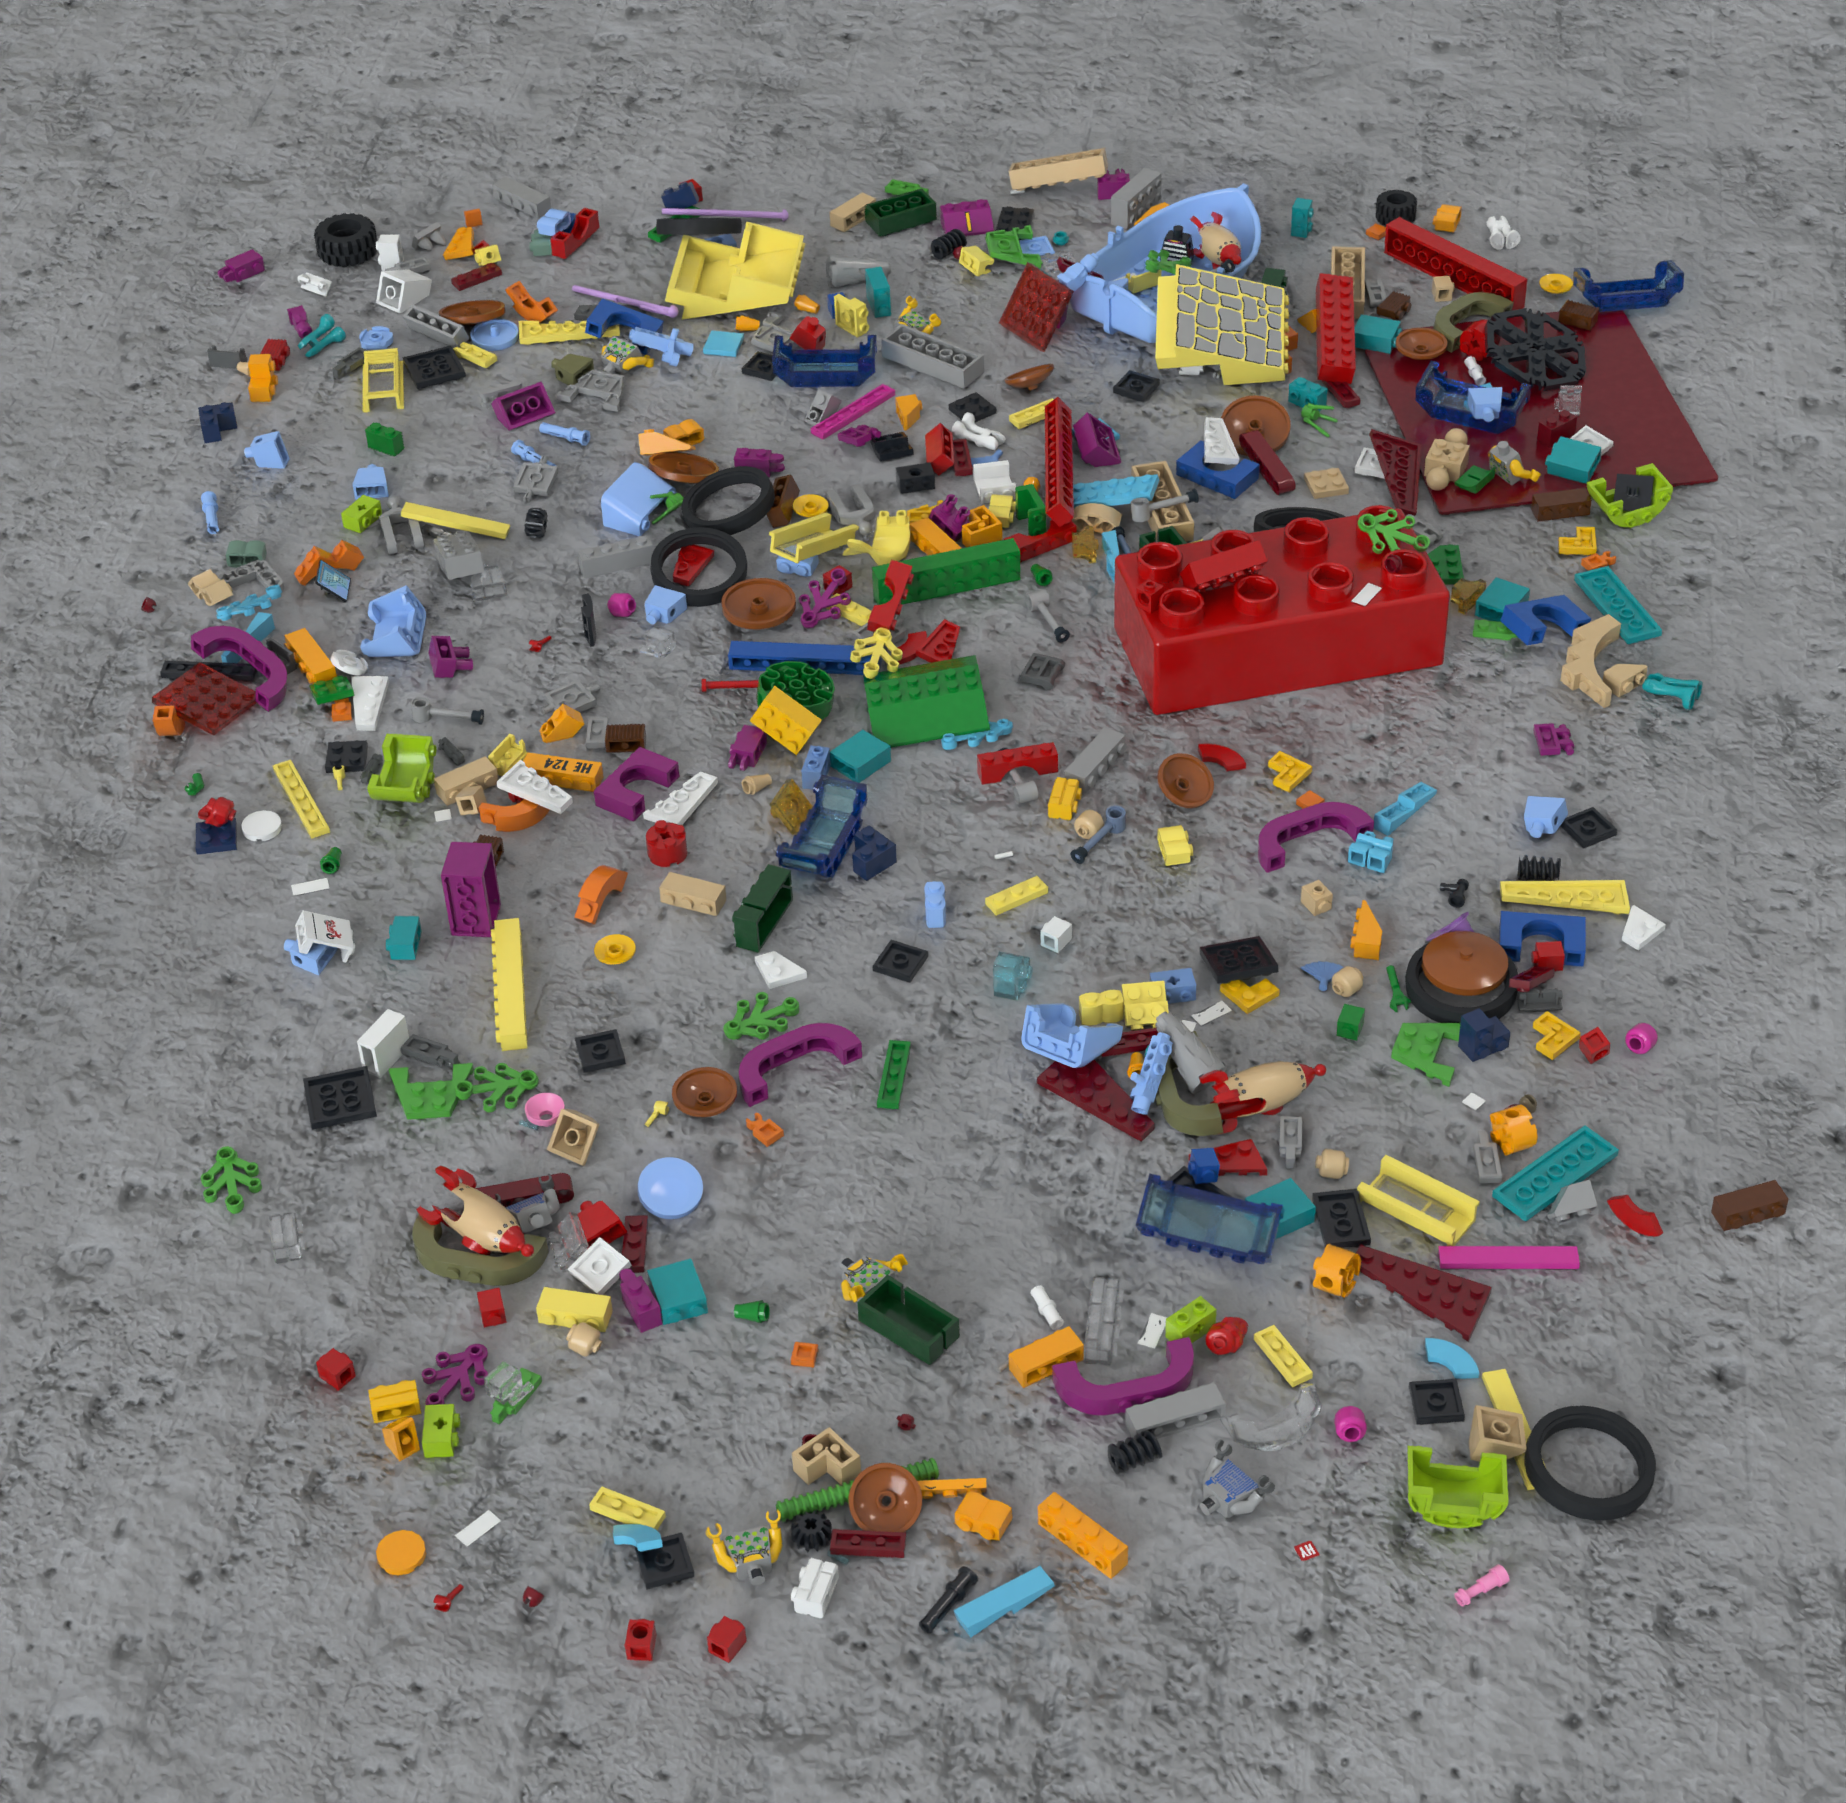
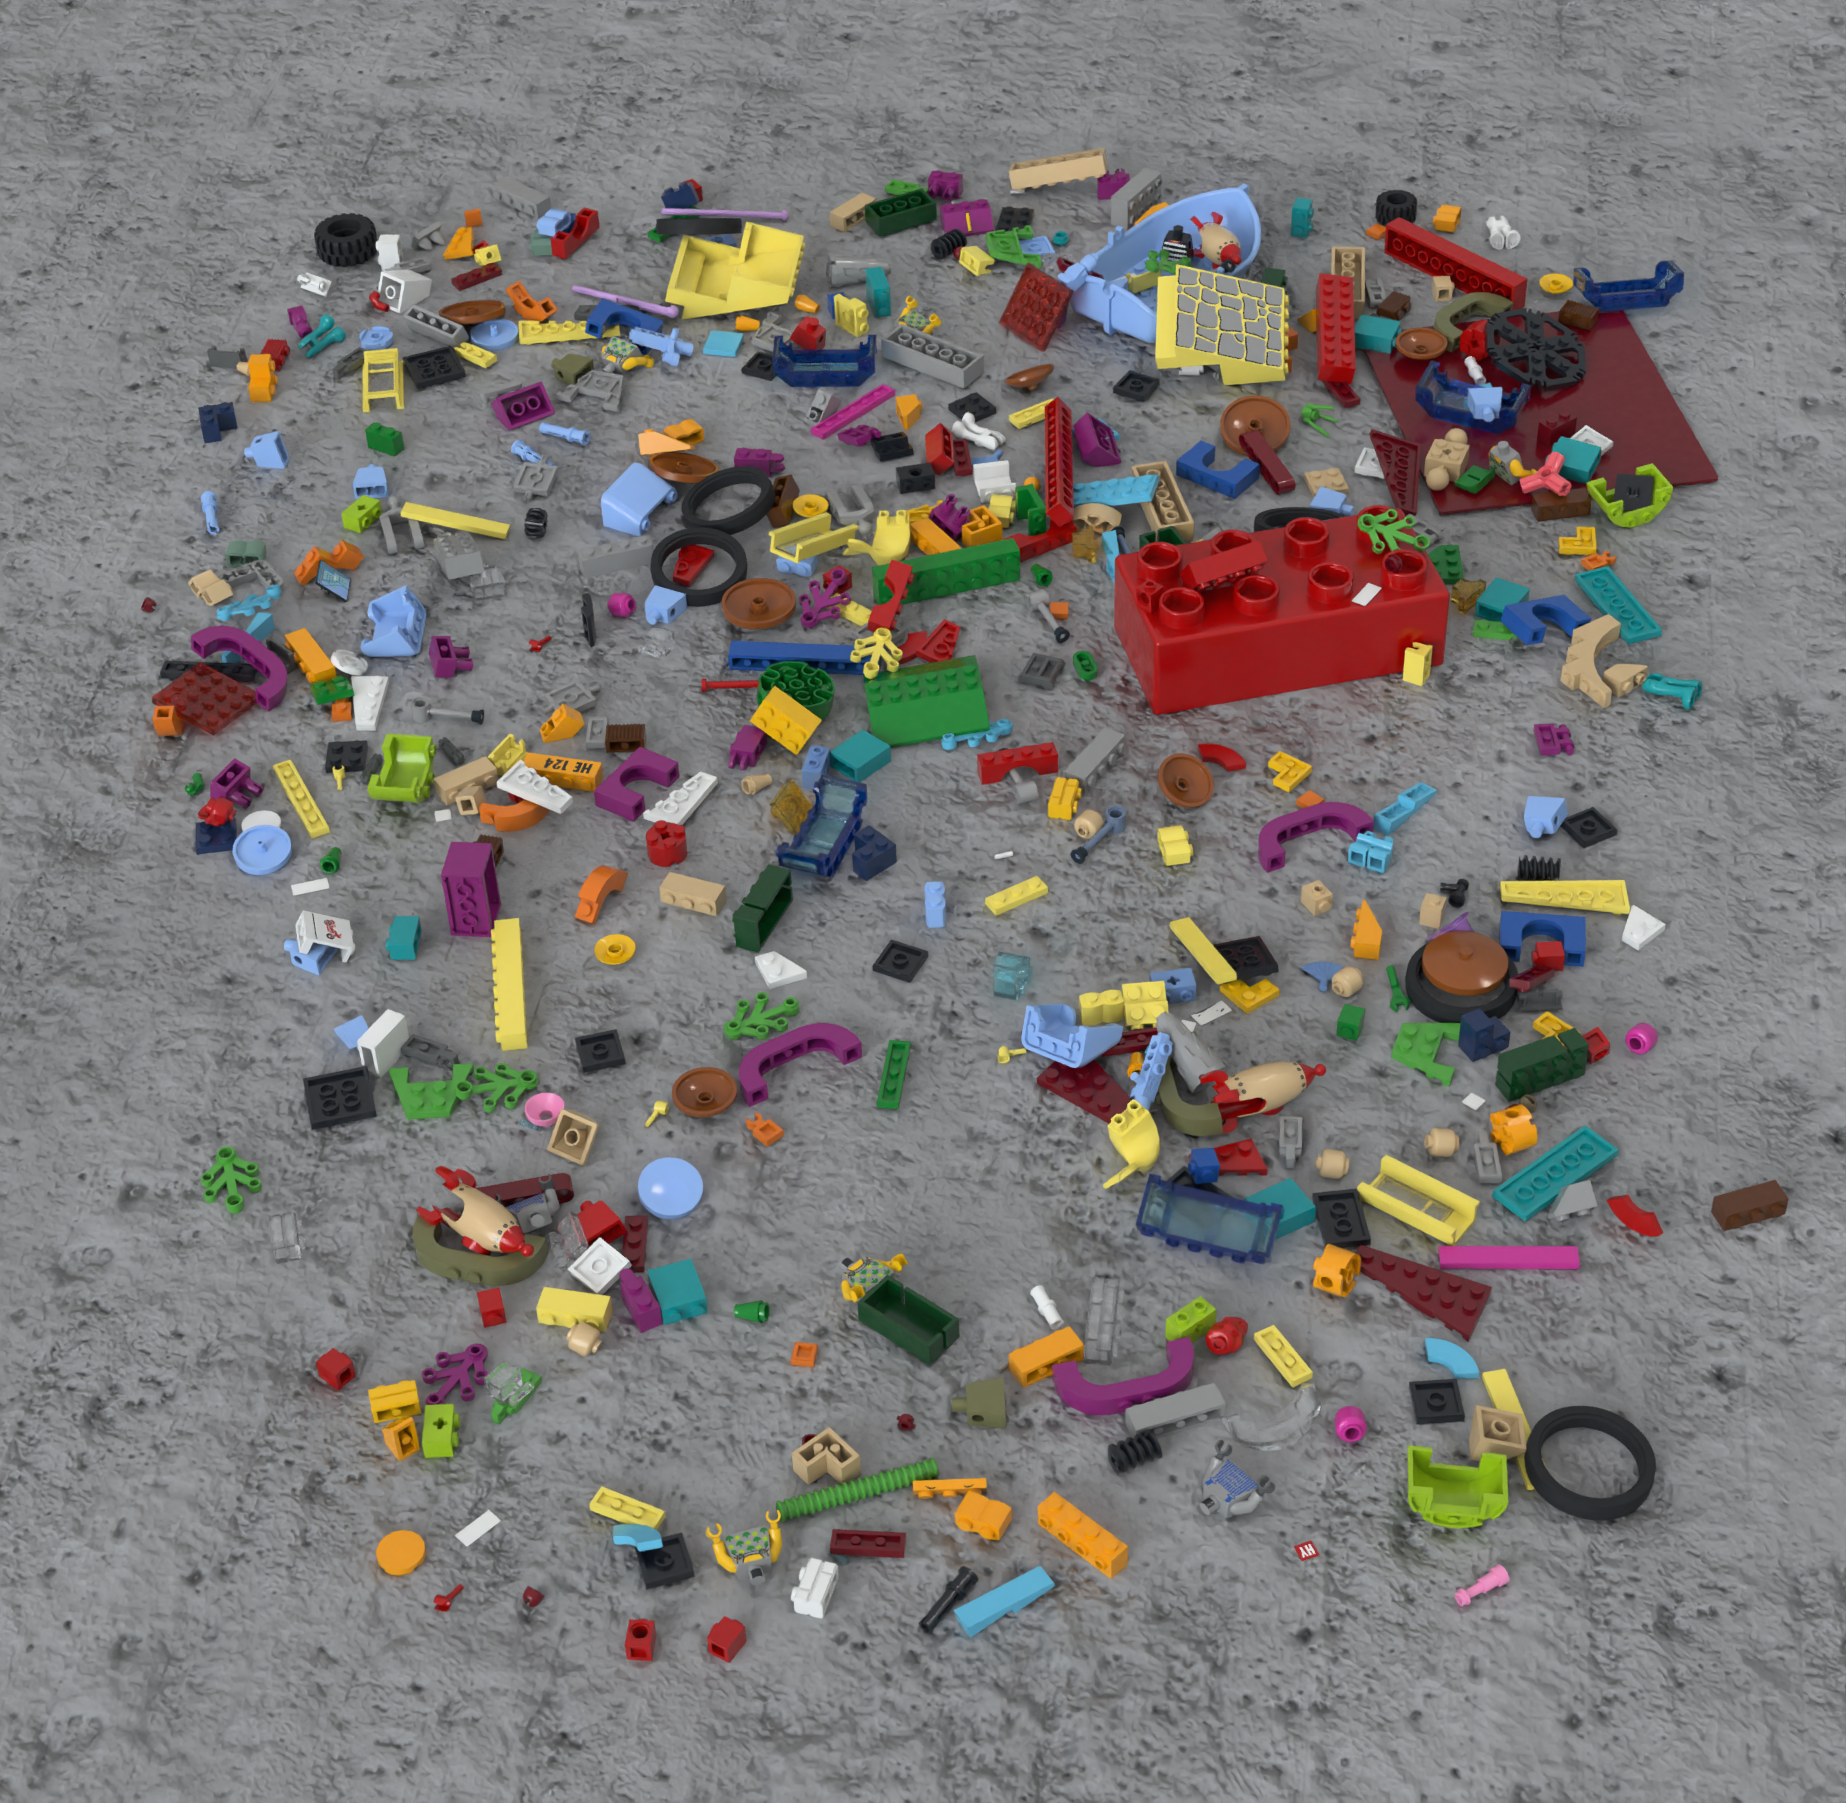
(232, 781): none -> magenta brick
(242, 266): magenta hinge -> none
(262, 849): none -> light blue piece
(352, 1031): none -> light blue slope
(374, 298): none -> red arm
(673, 502): bright green plant -> none
(811, 1531): black gear -> none
(885, 1481): dark orange dish -> none
(945, 185): none -> magenta brick
(983, 1403): none -> olive torso
(1005, 1053): none -> light yellow hand
(1056, 934): white brick -> none
(1059, 609): none -> orange tile
(1085, 665): none -> green plate
(1135, 1140): none -> light yellow hips
(1141, 508): light grey piece -> none
(1152, 1330): white sticker -> none
(1203, 951): none -> light yellow tile
(1218, 443): white wing -> none
(1304, 392): teal brick -> none
(1332, 501): none -> light blue torso
(1417, 663): none -> light yellow hinge
(1432, 910): none -> tan brick
(1442, 1142): none -> tan head
(1541, 1064): none -> dark green piece
(1548, 477): none -> coral piece
(1569, 399): clear brick -> none

